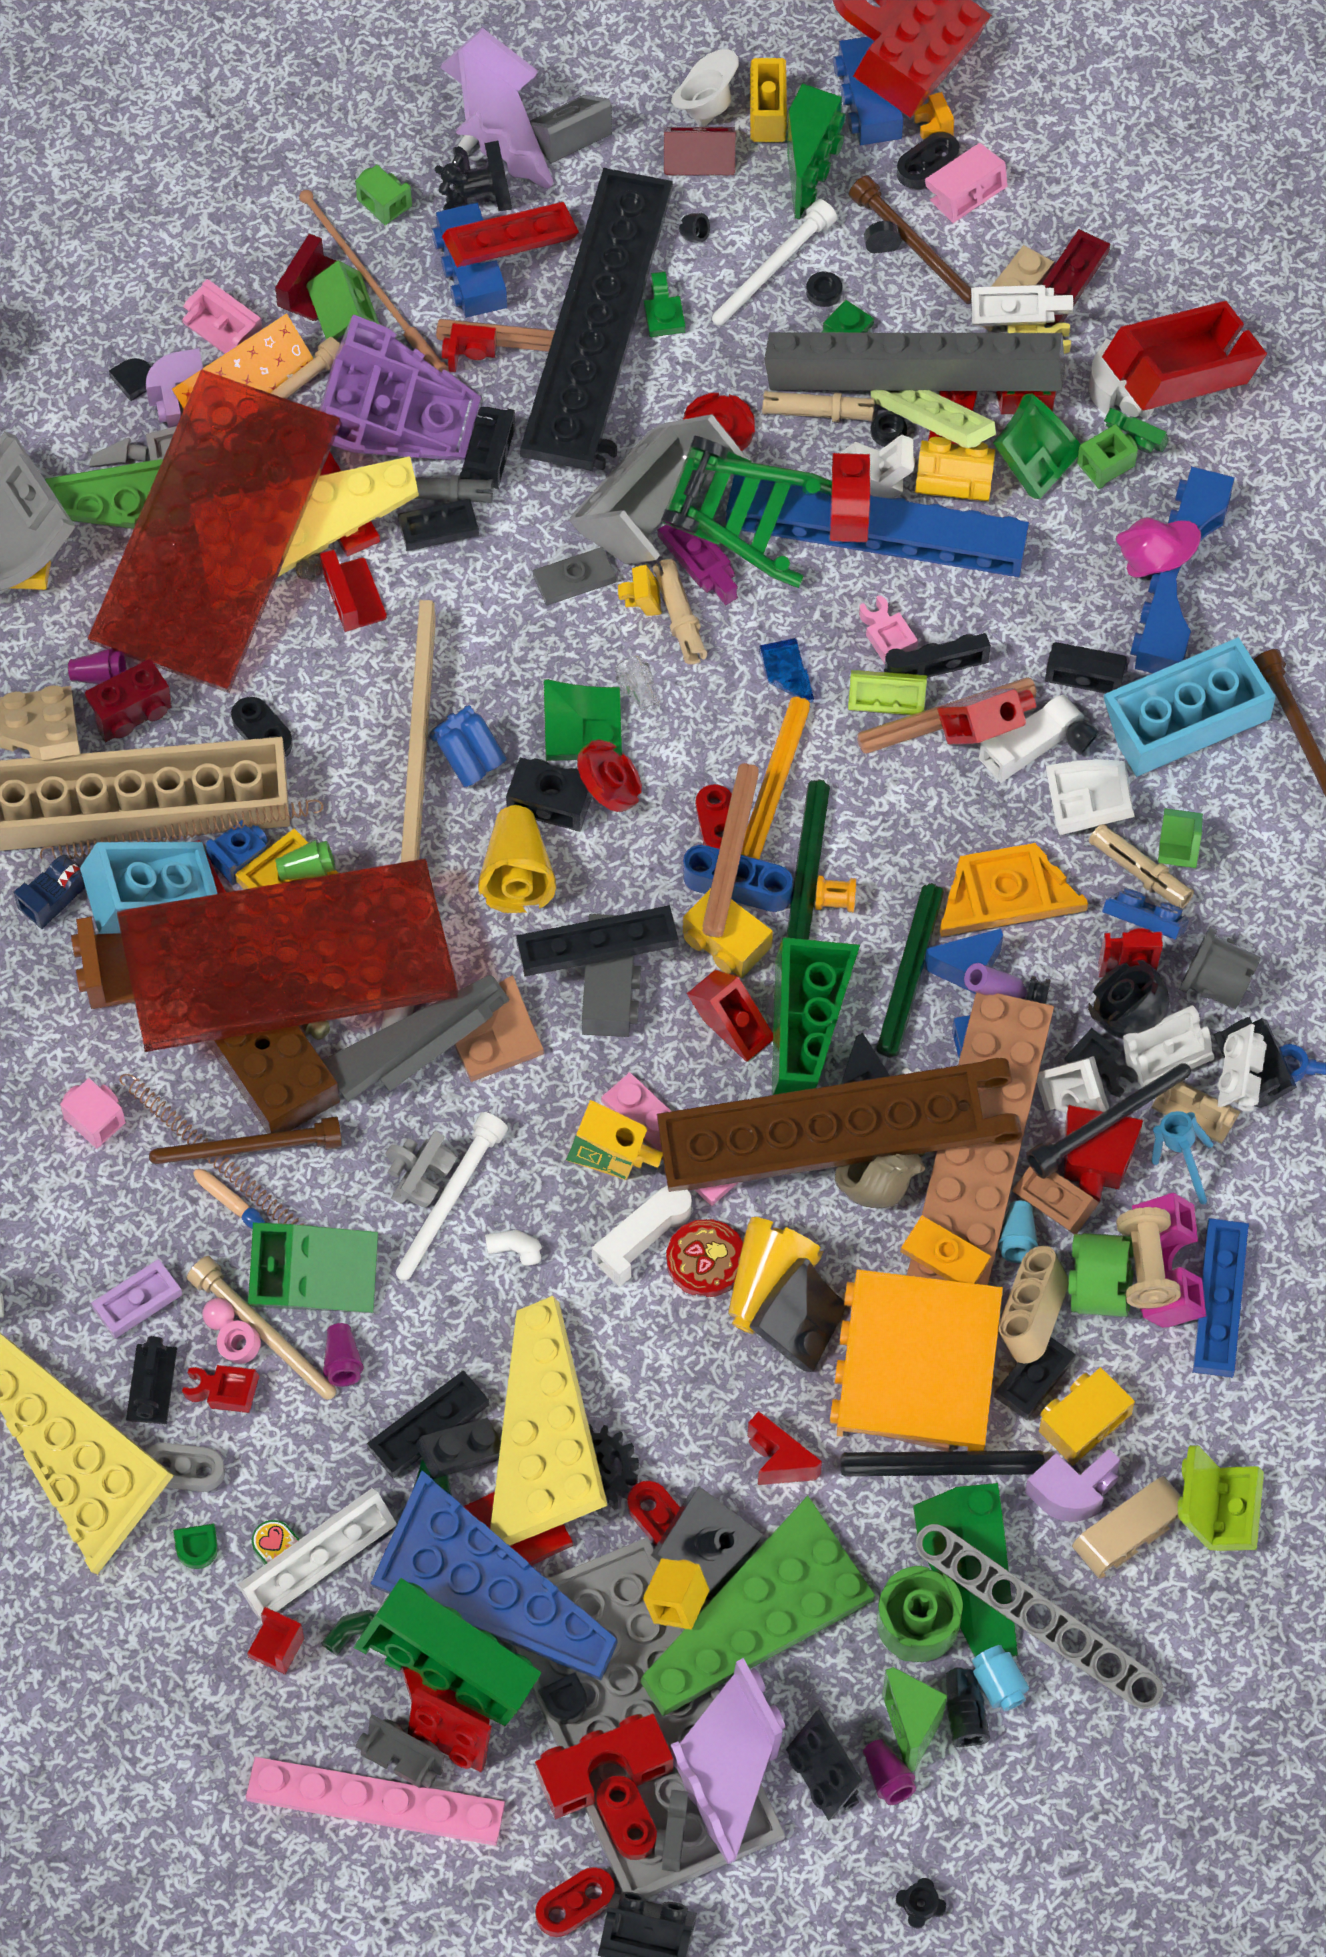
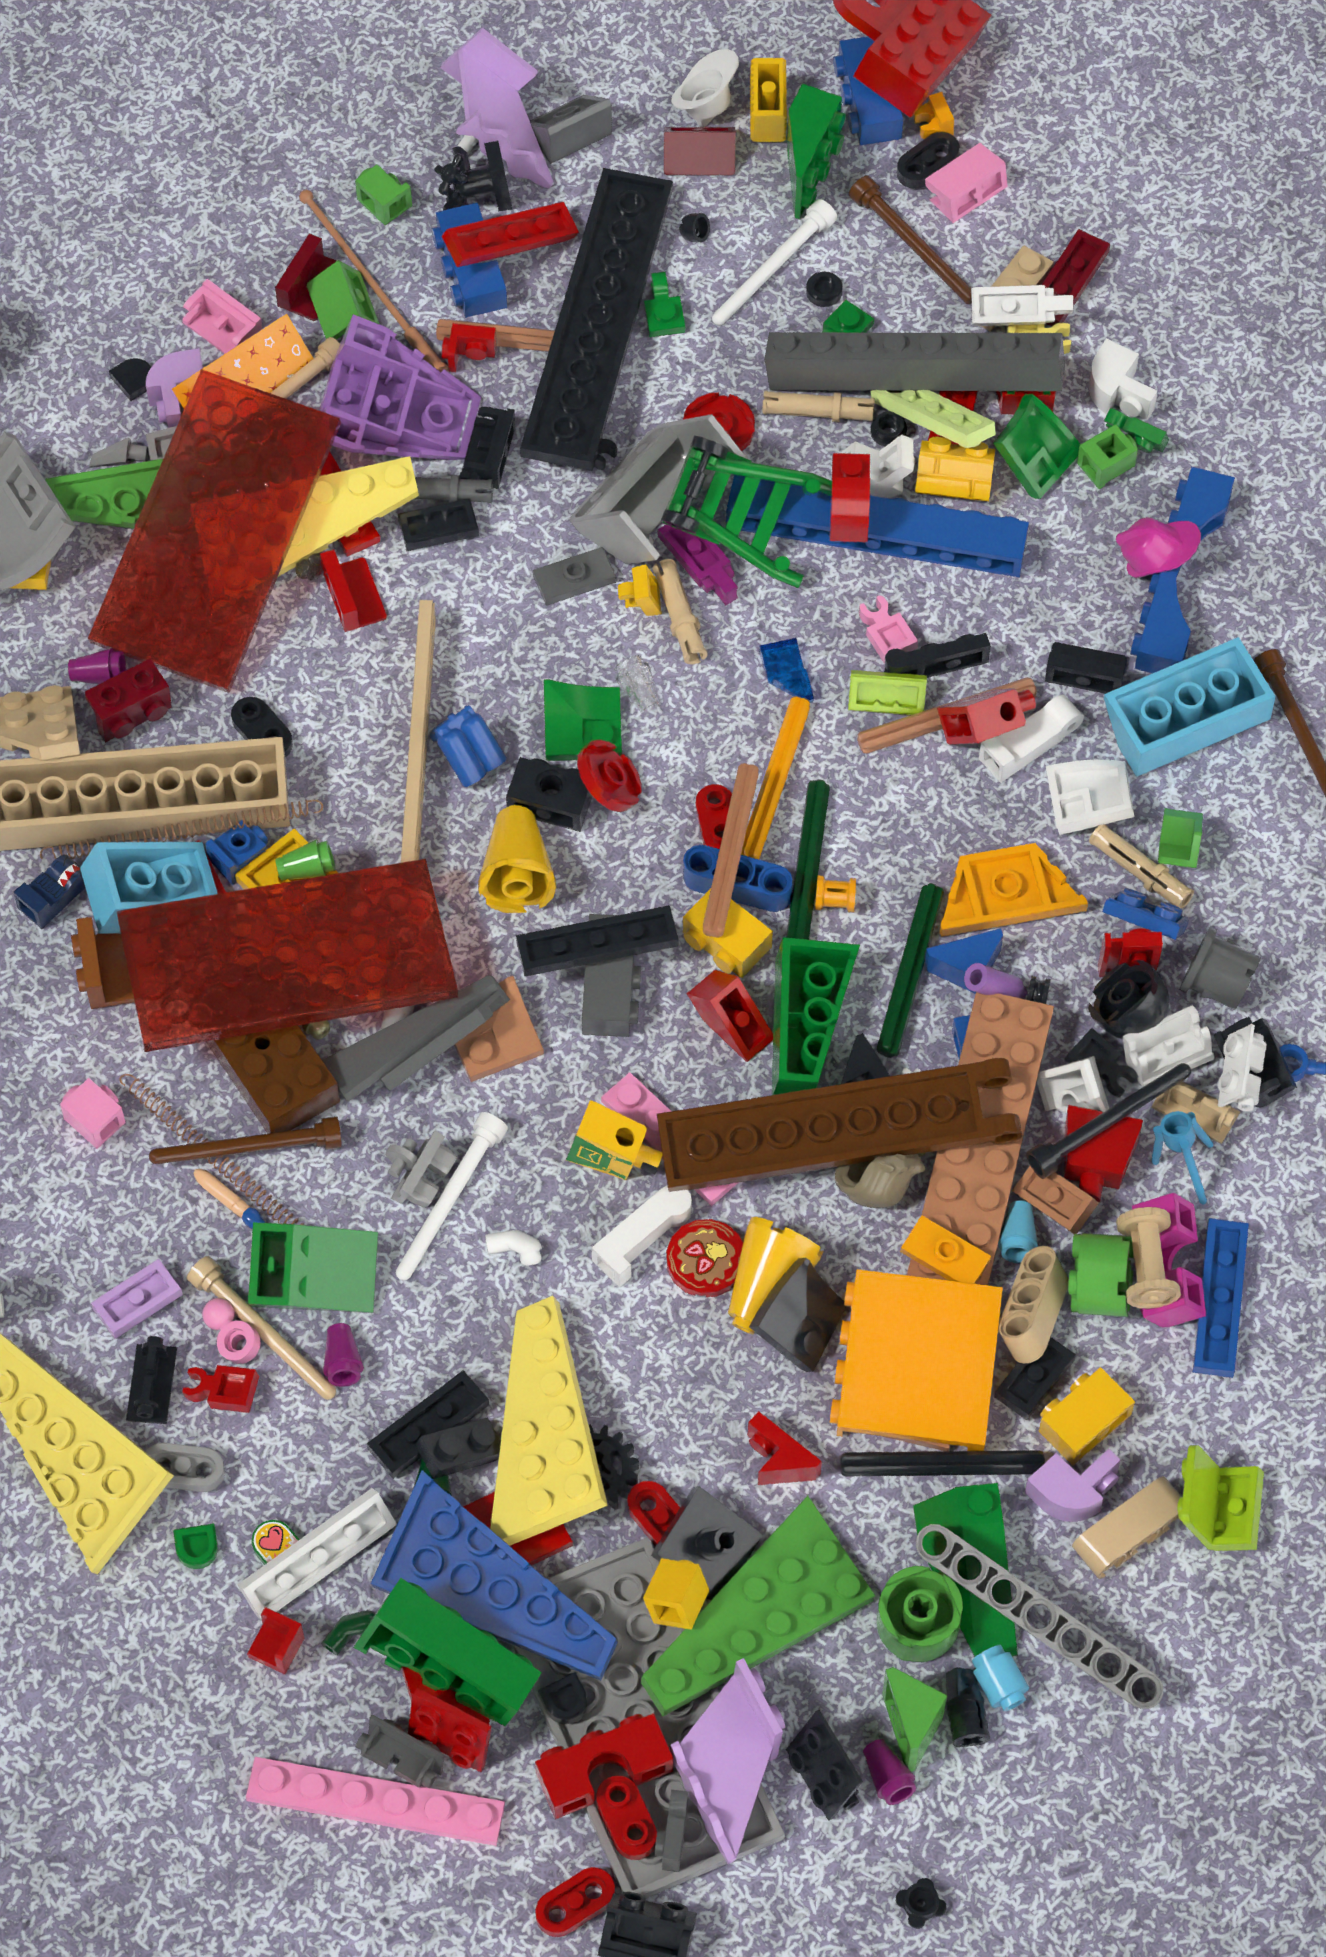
(882, 237): black tile -> none
(1080, 736): black hinge -> none
(1183, 355): red piece -> none

